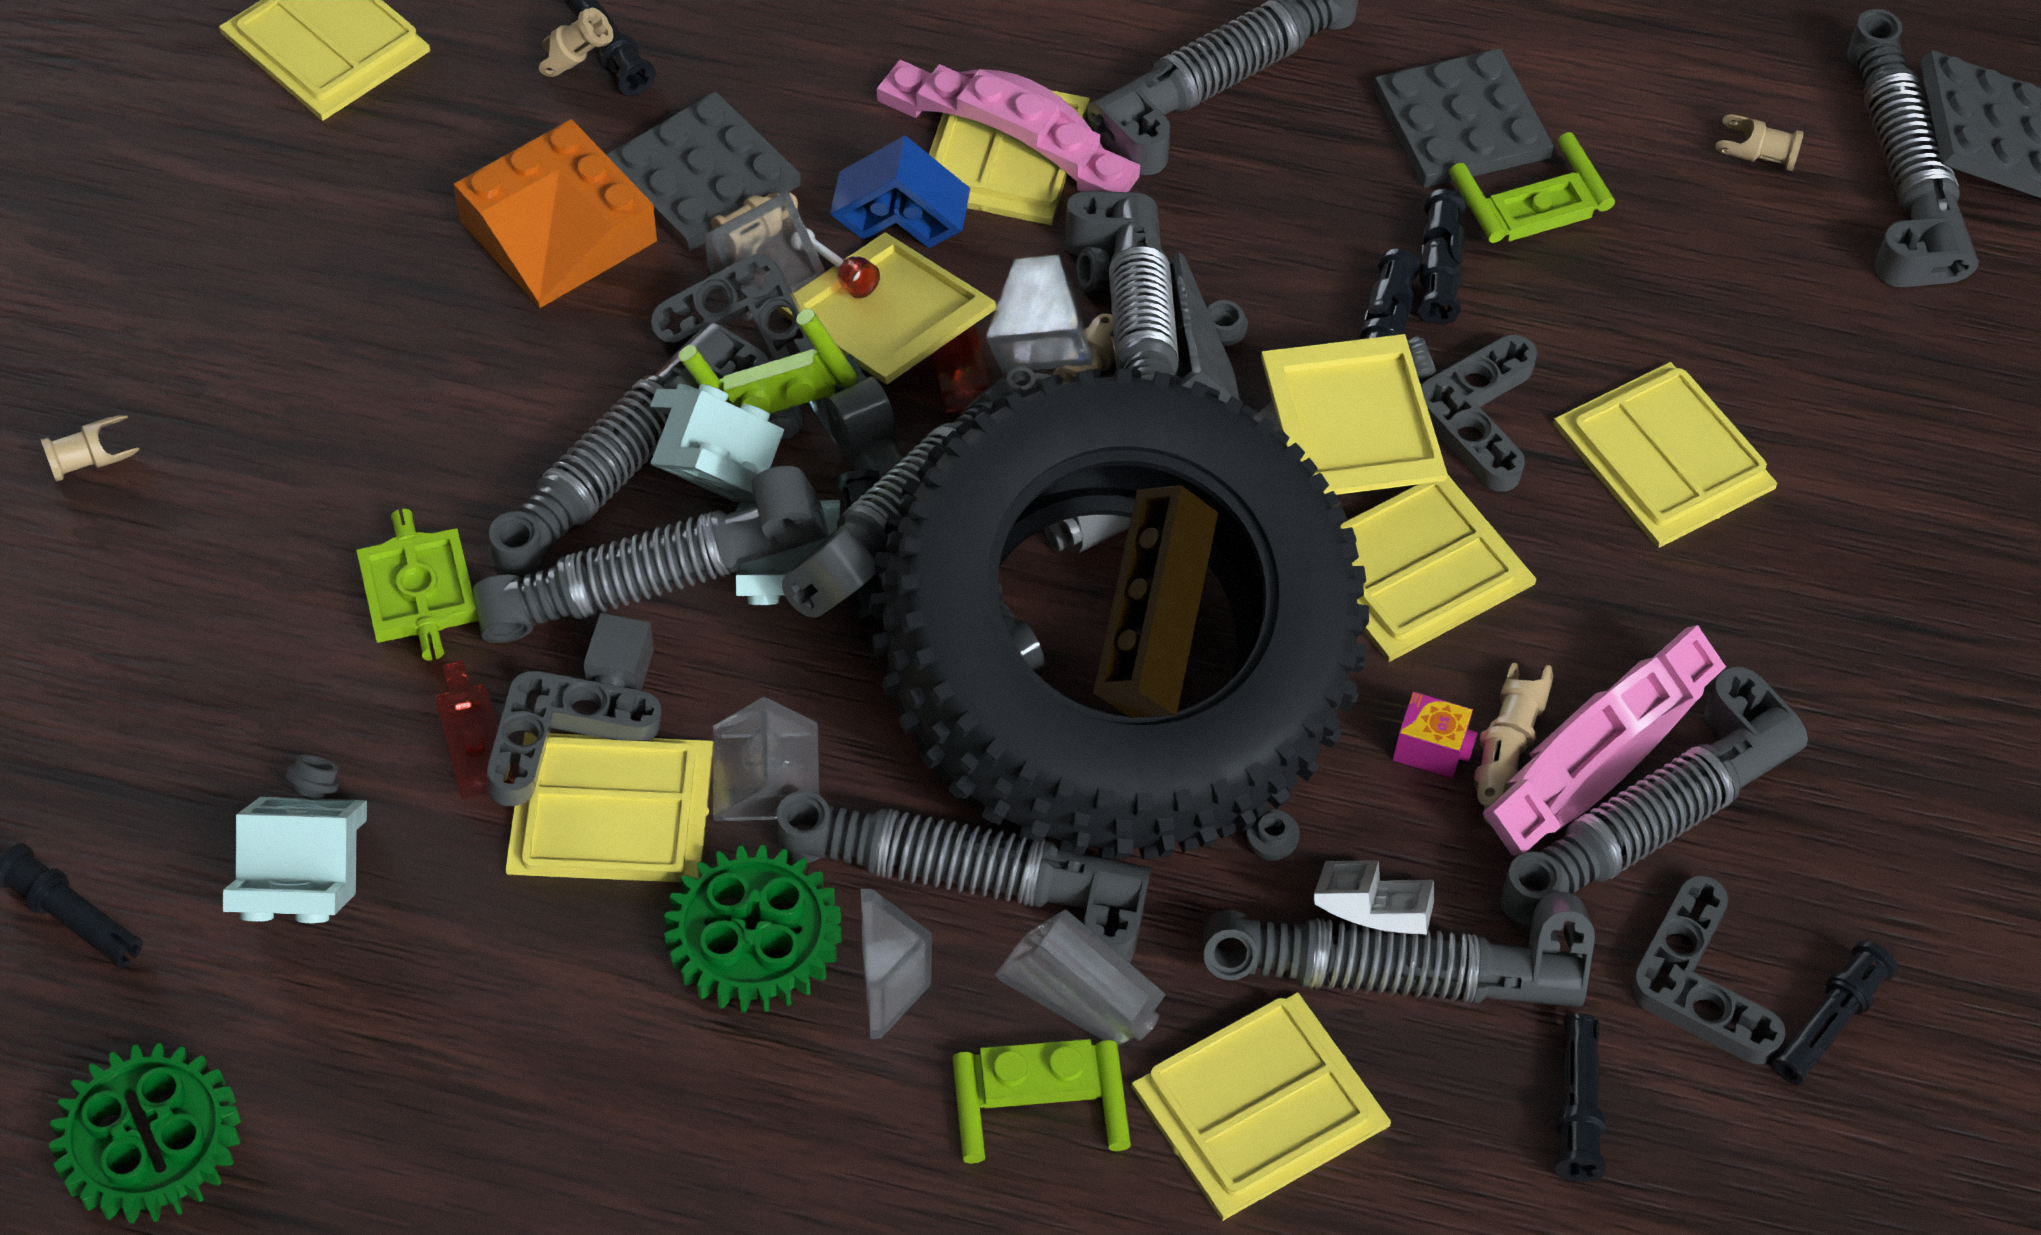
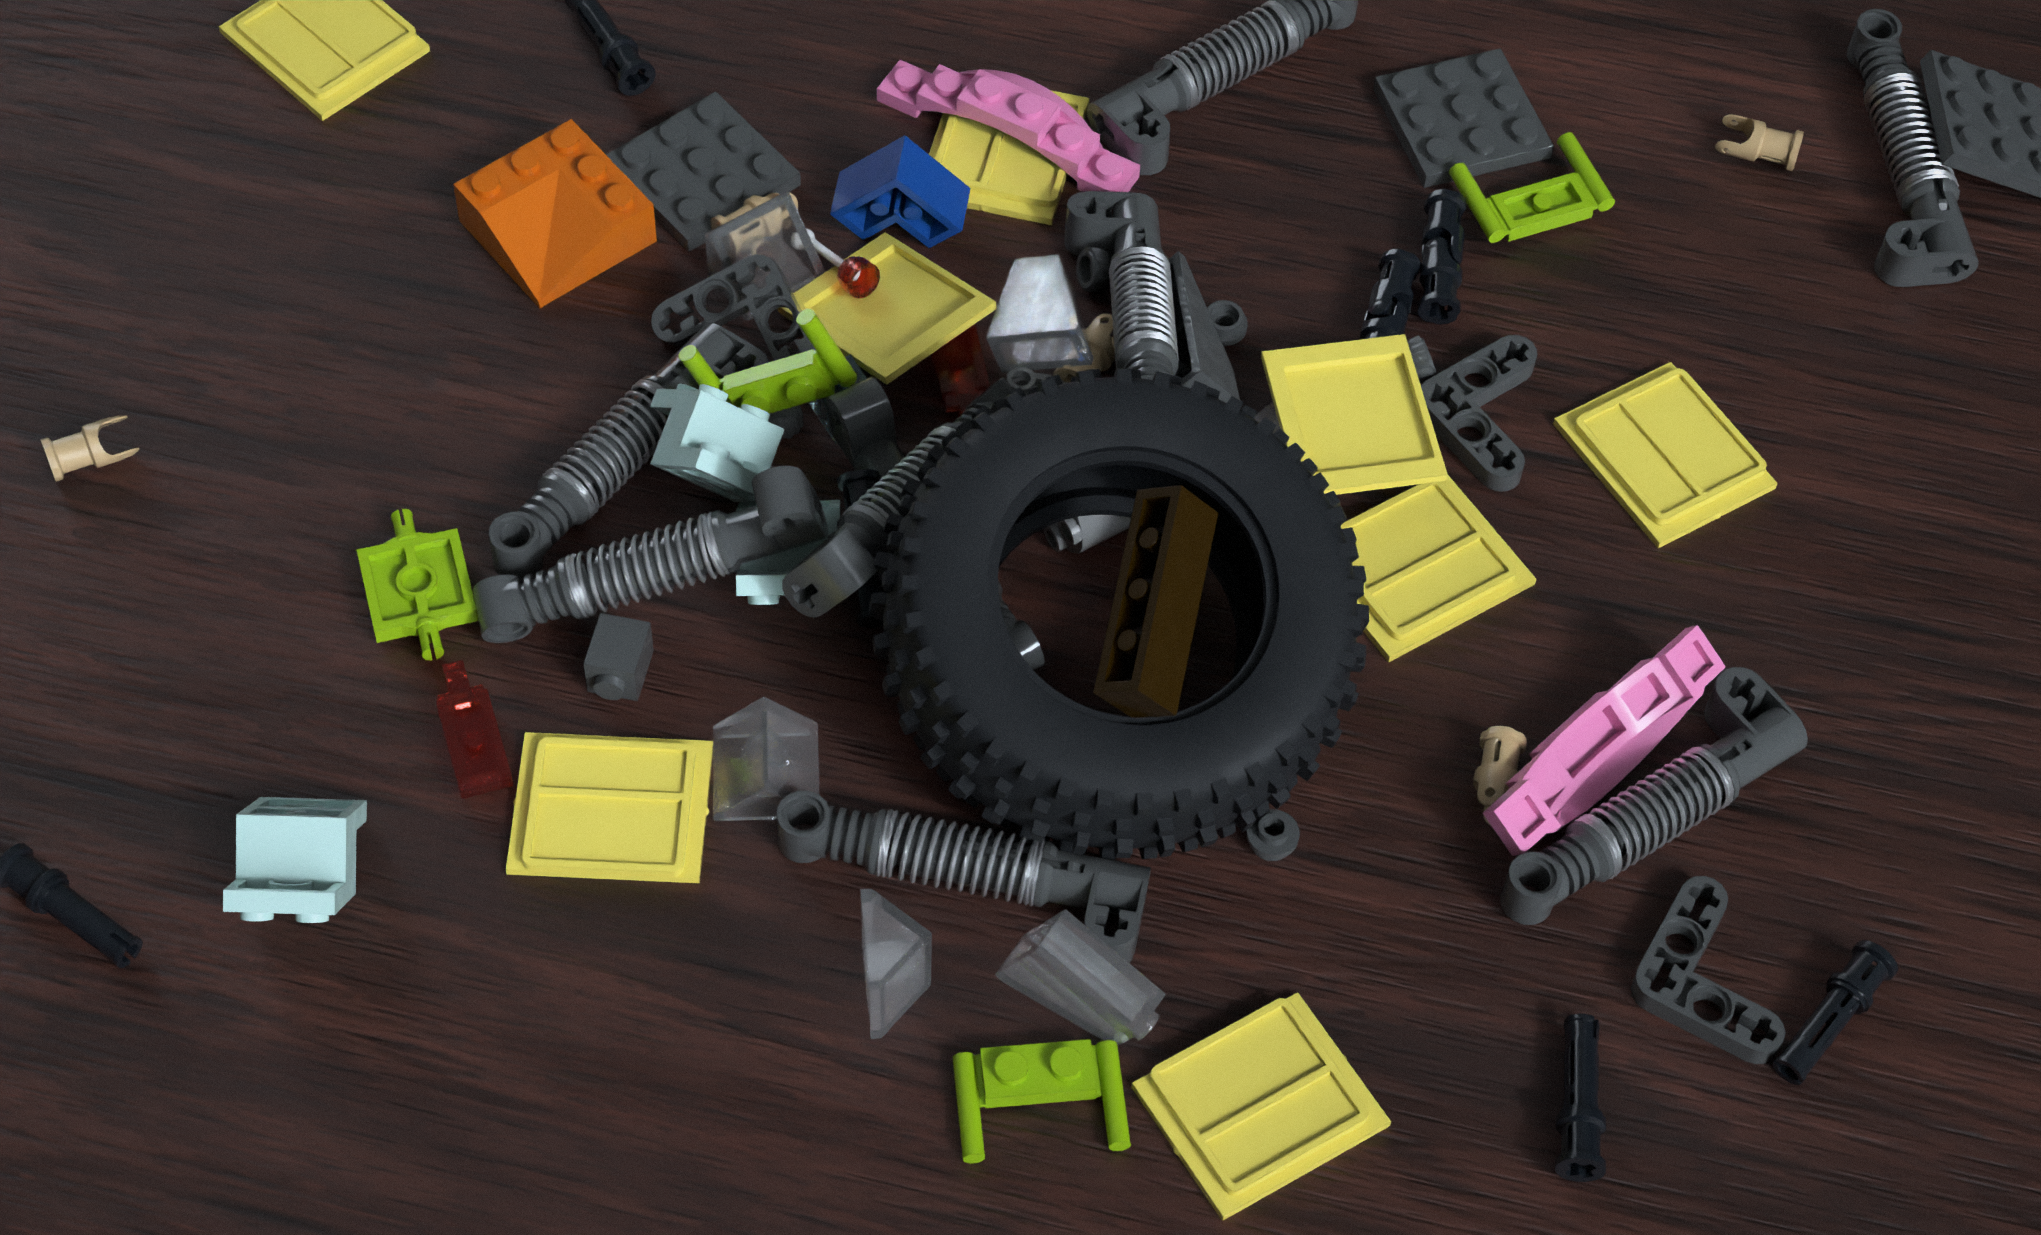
(94, 1154): green gear -> none
(313, 776): dark grey plate -> none
(555, 711): dark grey beam -> none
(570, 43): tan piece -> none
(747, 970): green gear -> none
(1357, 895): white slope -> none
(1413, 963): dark grey piece -> none
(1435, 735): brick -> none
(1523, 702): tan piece -> none

